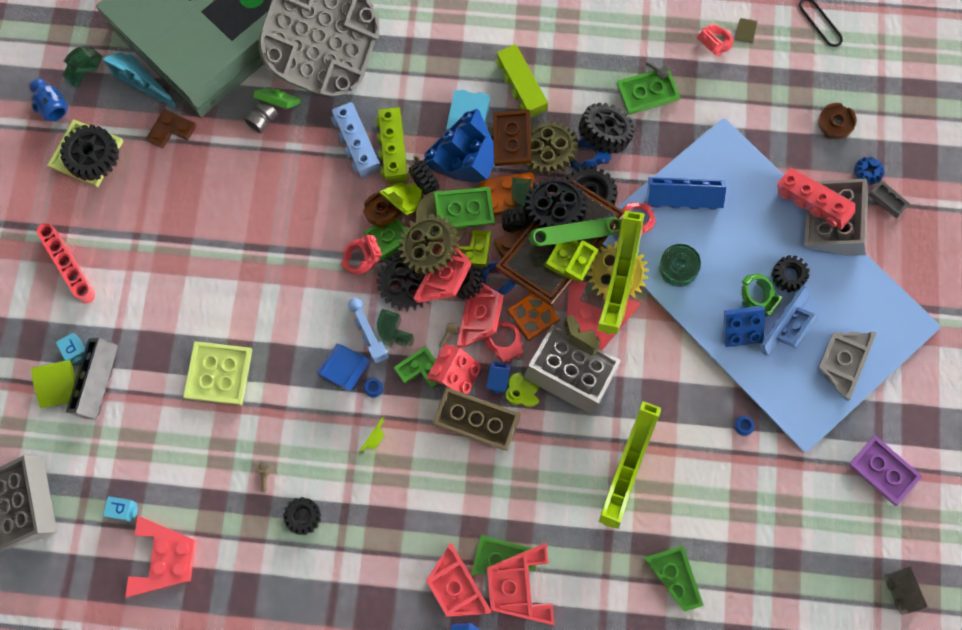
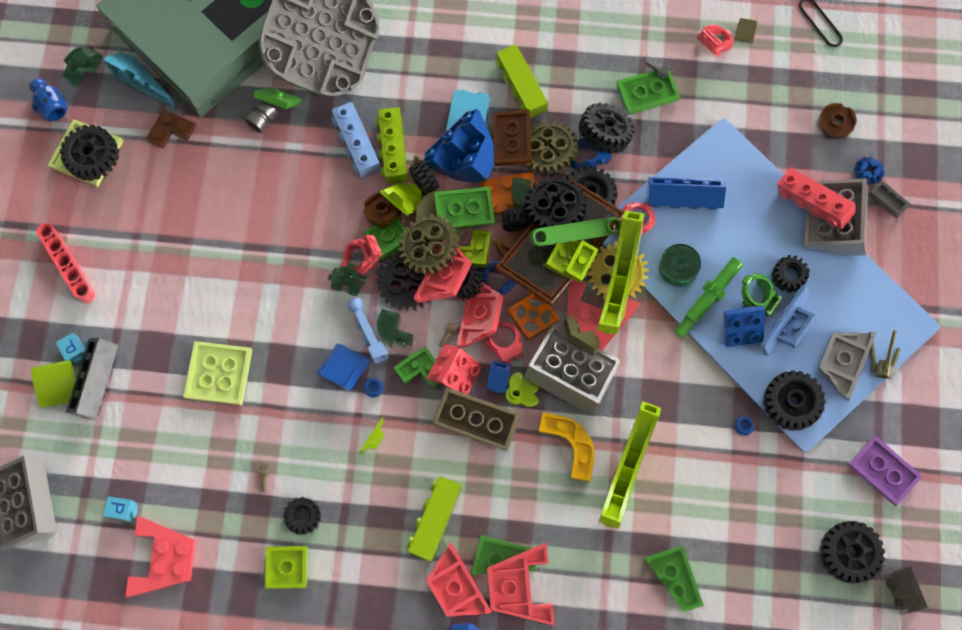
(286, 567): none -> lime plate
(347, 277): none -> clear green hips
(435, 518): none -> lime brick
(577, 437): none -> yellow plate
(713, 292): none -> bright green piece
(805, 390): none -> black wheel
(867, 547): none -> black wheel
(885, 368): none -> olive plant

